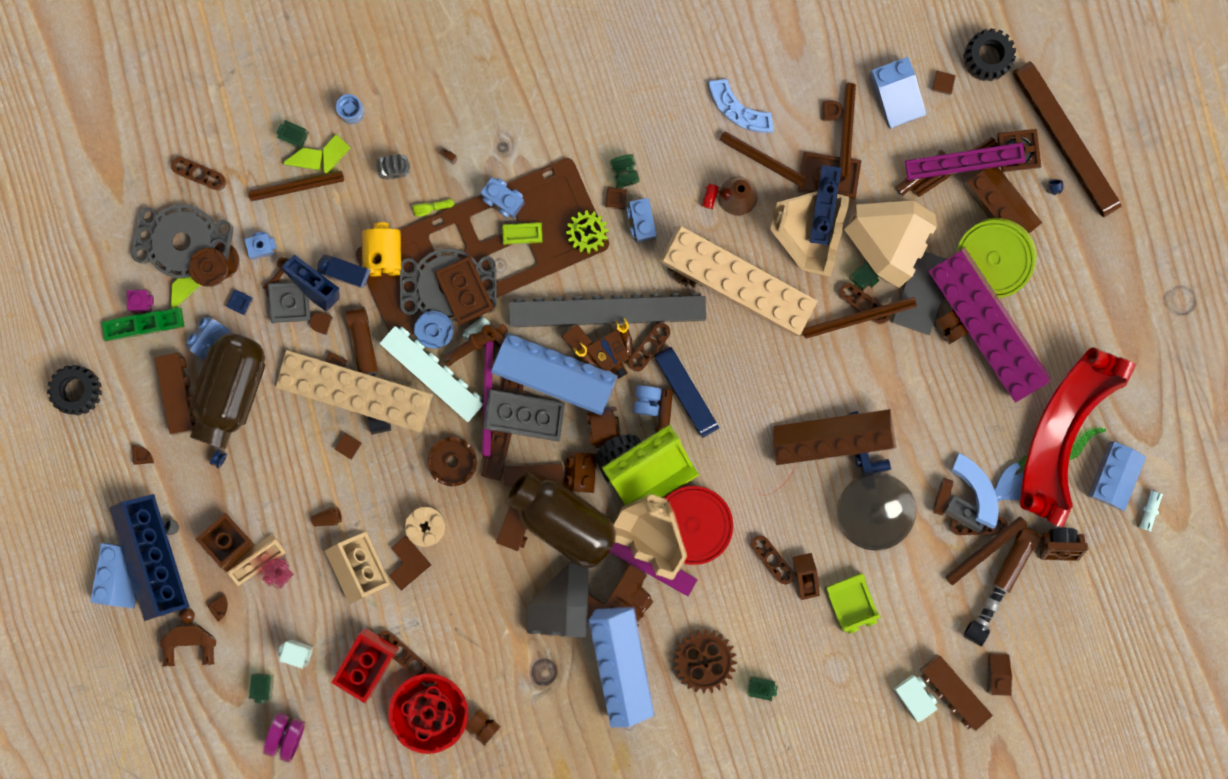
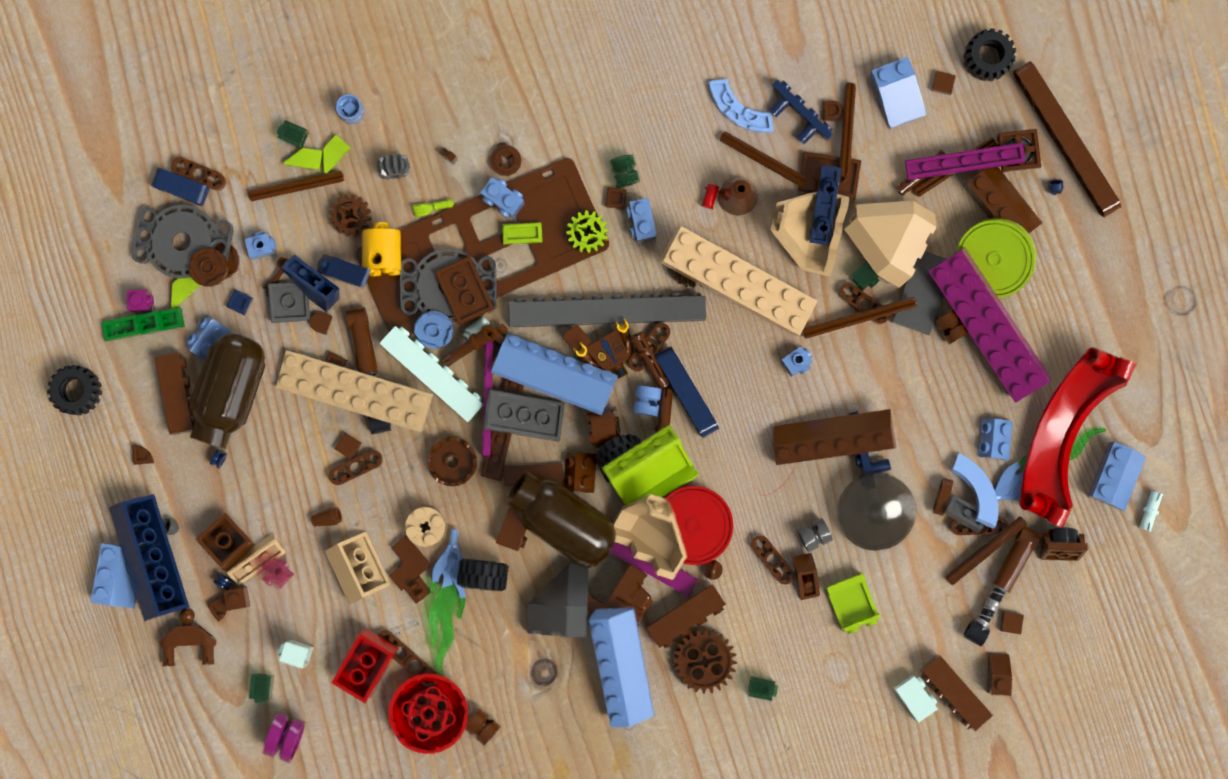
(180, 186): none -> dark blue beam
(223, 581): none -> dark blue bush
(237, 598): none -> reddish brown brick
(344, 479): none -> reddish brown beam
(345, 222): none -> reddish brown gear
(417, 590): none -> reddish brown tile
(446, 598): none -> clear neon green piece
(482, 575): none -> black tyre
(507, 151): none -> reddish brown gear
(645, 351): none -> reddish brown pin
(685, 616): none -> reddish brown brick
(712, 570): none -> reddish brown tile
(787, 99): none -> dark blue plate
(797, 361): none -> medium blue brick
(814, 535): none -> dark grey wheel
(995, 438): none -> medium blue bracket
(1012, 623): none -> reddish brown tile

